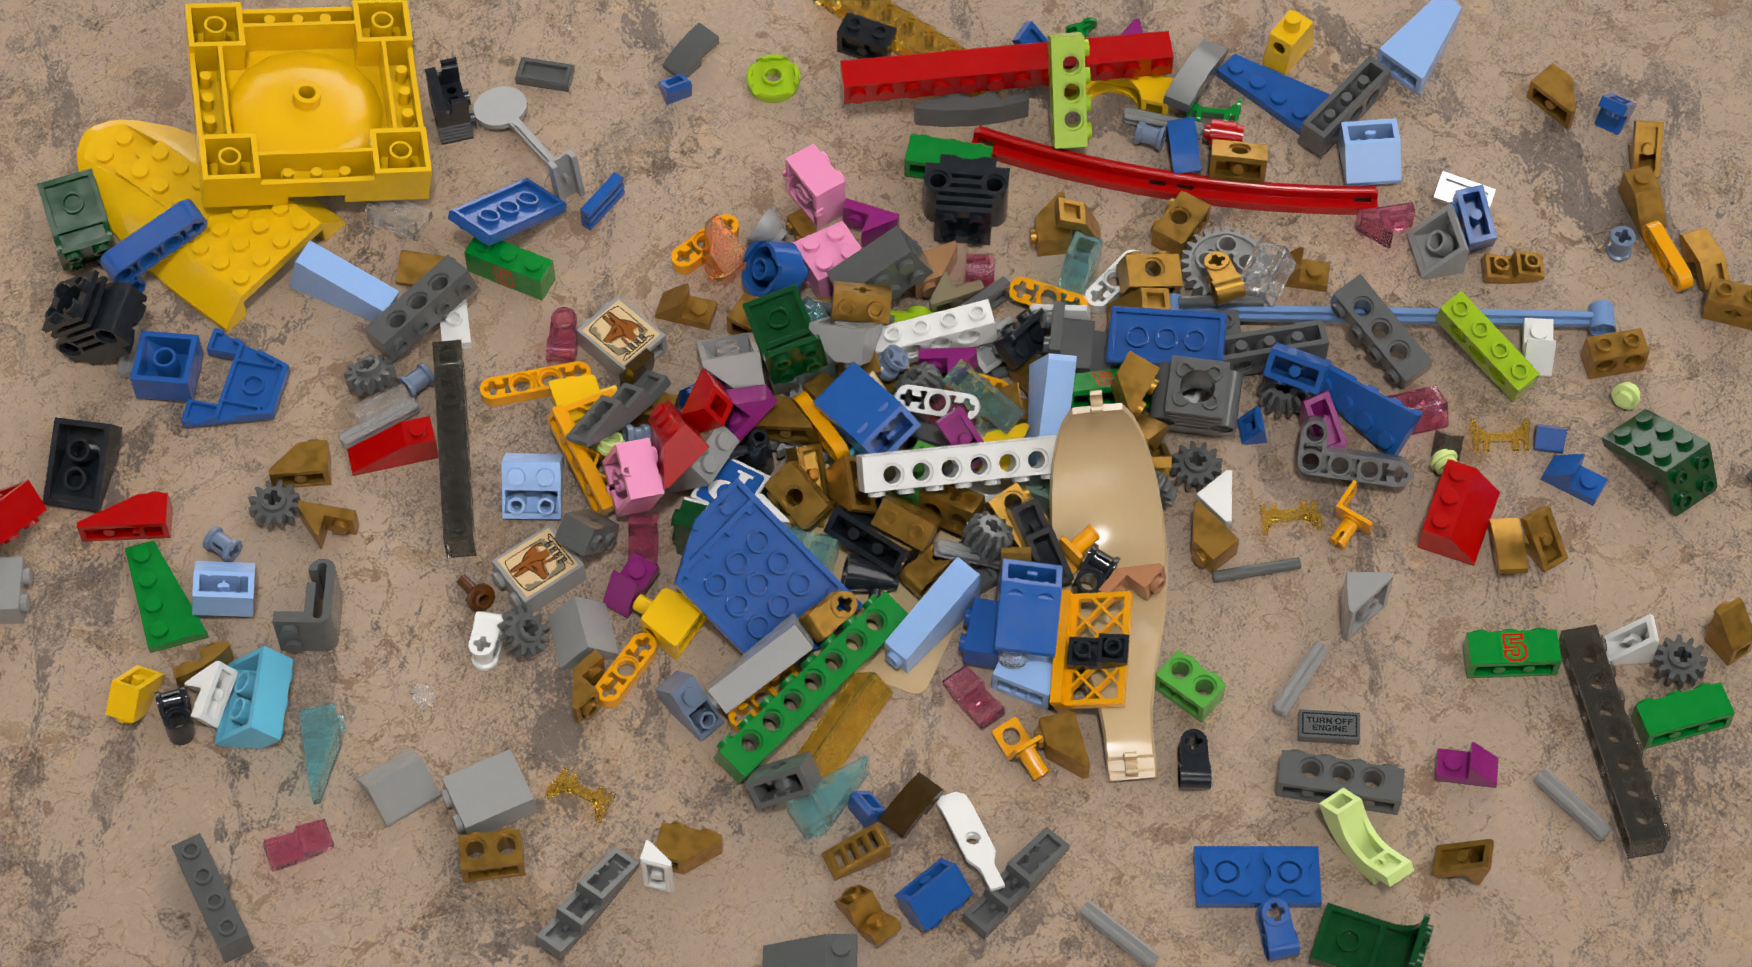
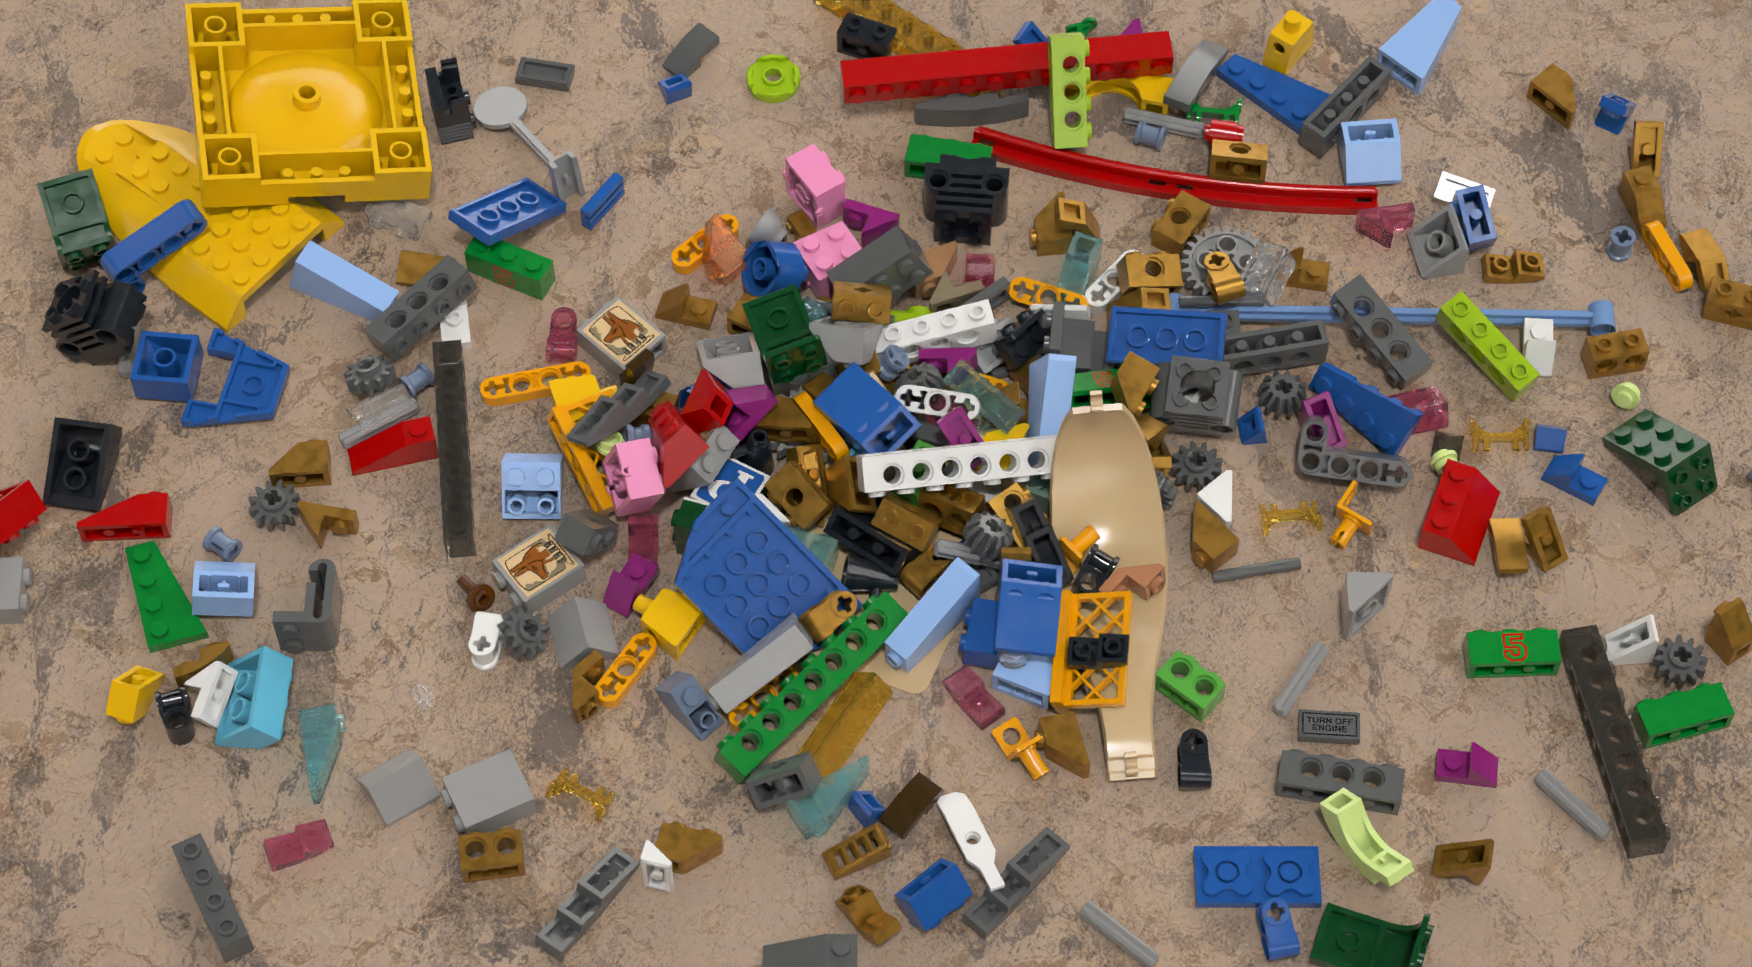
(1184, 145): blue slope -> none
(1297, 368): blue brick -> none

